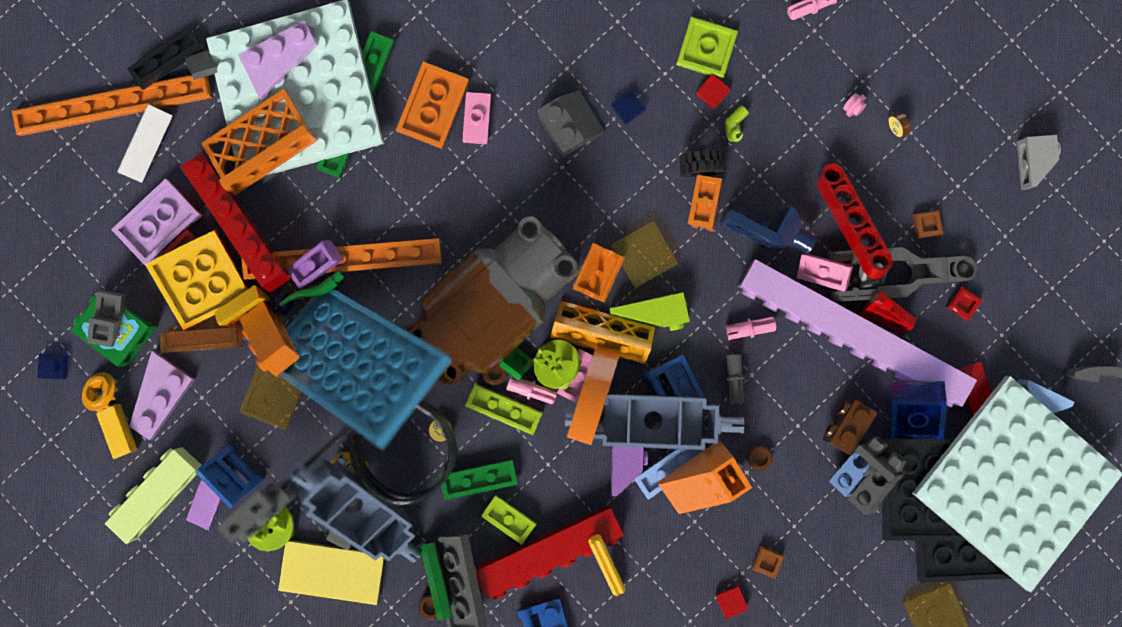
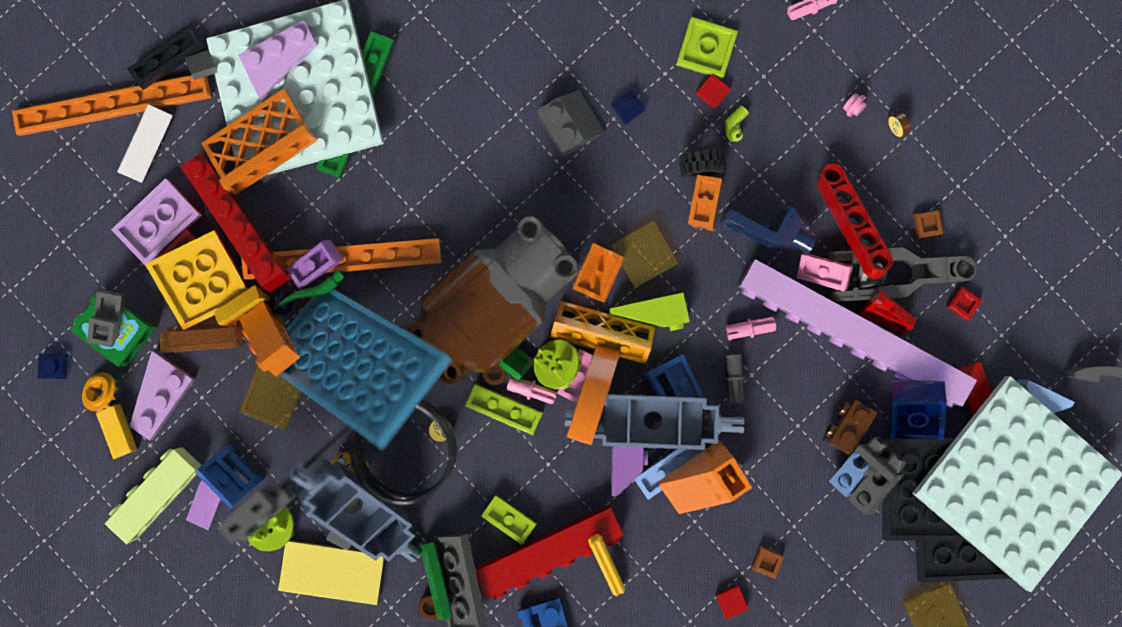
(432, 105): orange plate -> none
(476, 118): bright pink plate -> none
(479, 479): green plate -> none
(759, 457): reddish brown tile -> none
(1036, 158): light grey slope -> none

